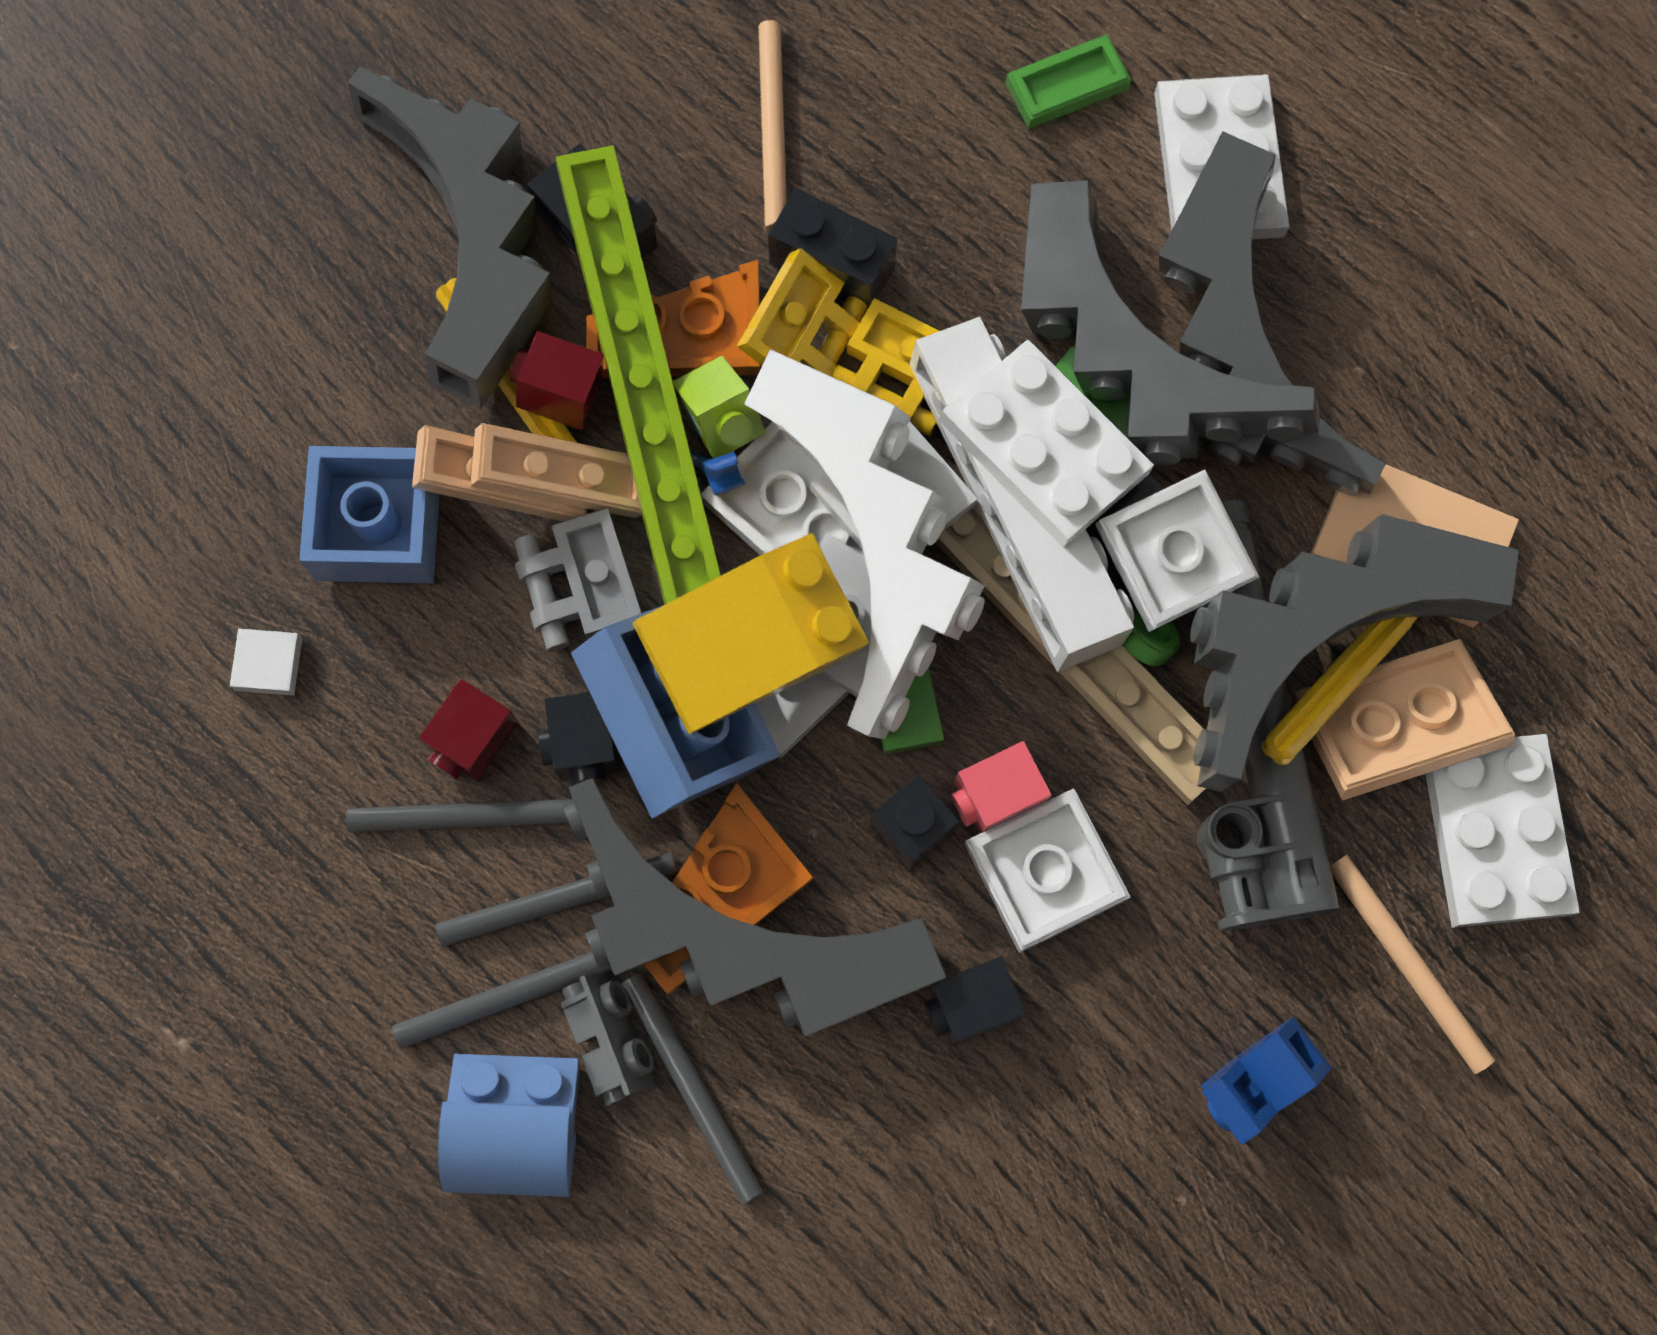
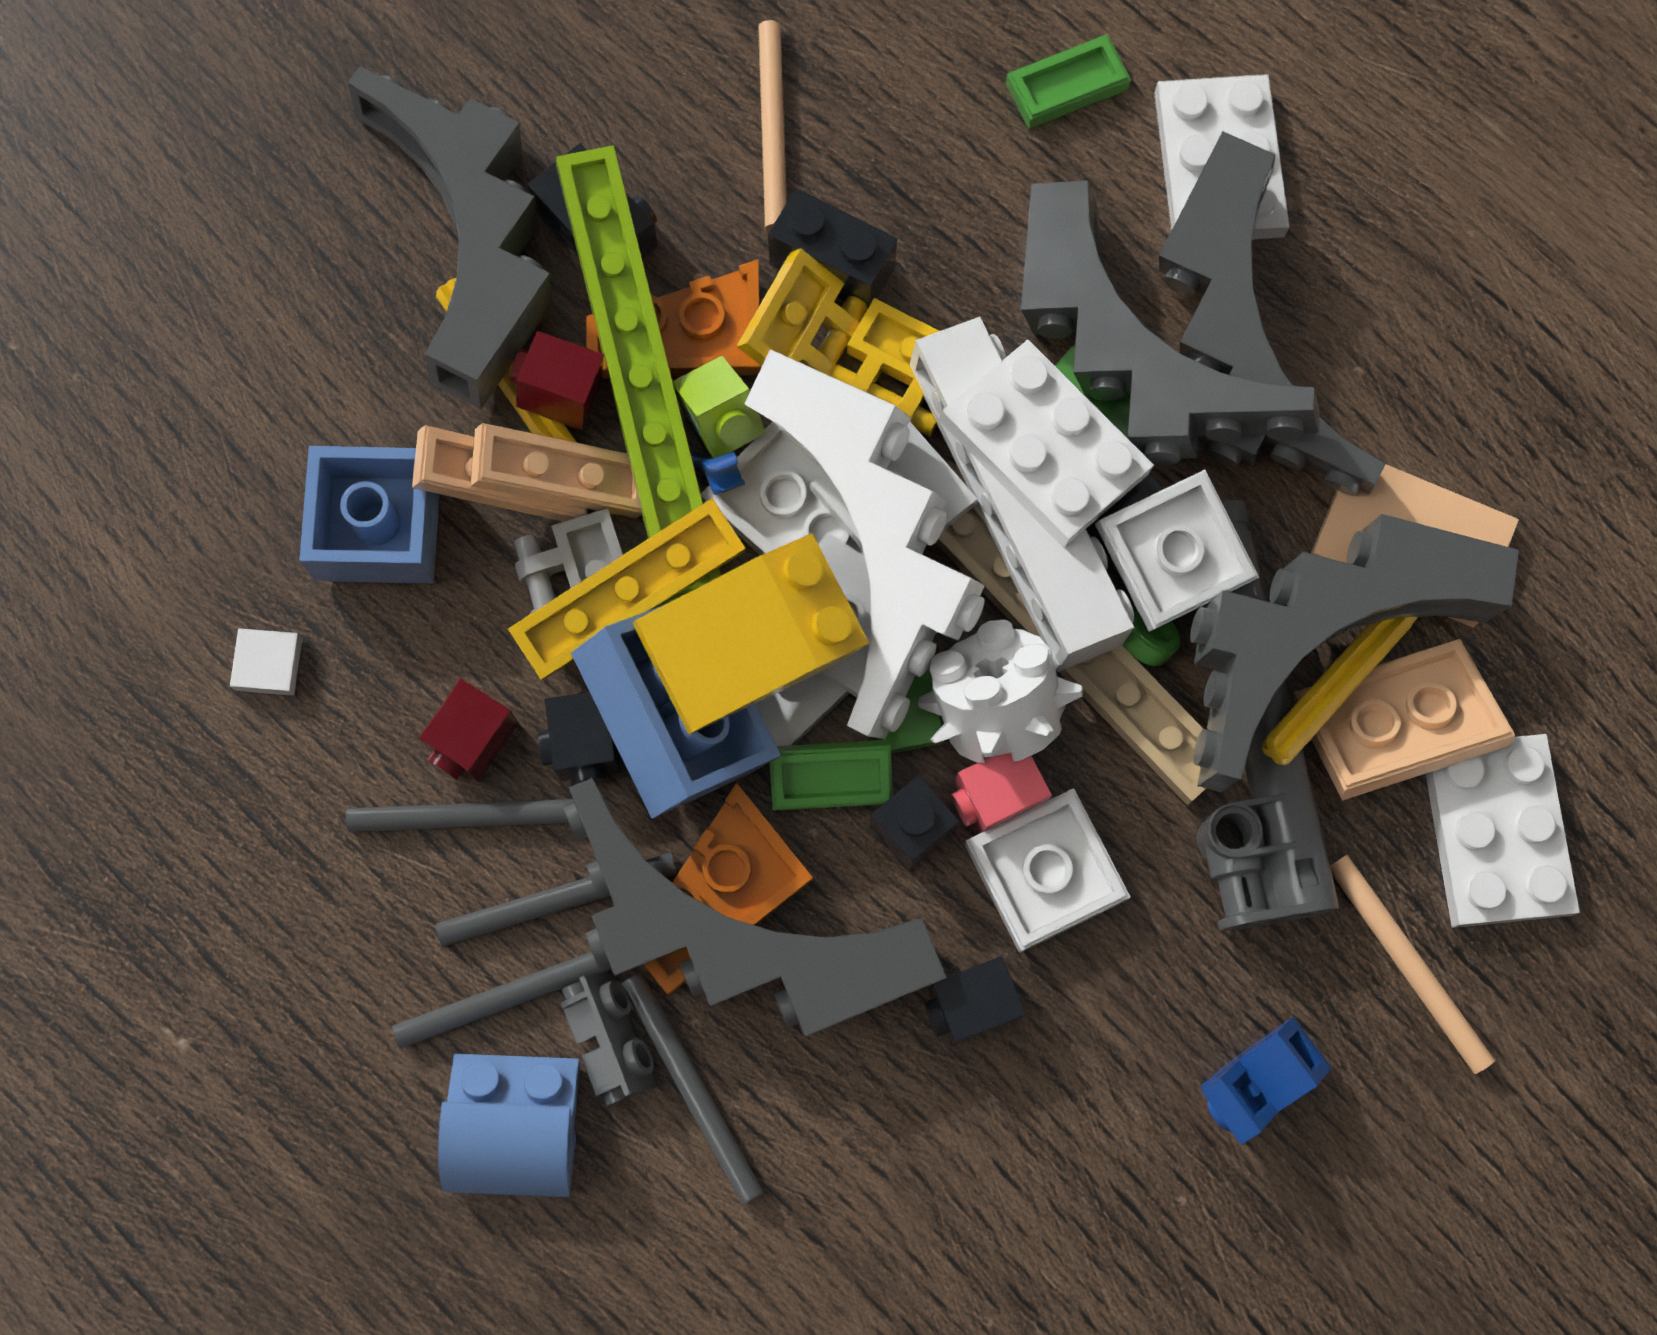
(628, 587): none -> yellow plate
(831, 775): none -> bright green tile
(998, 693): none -> white brick

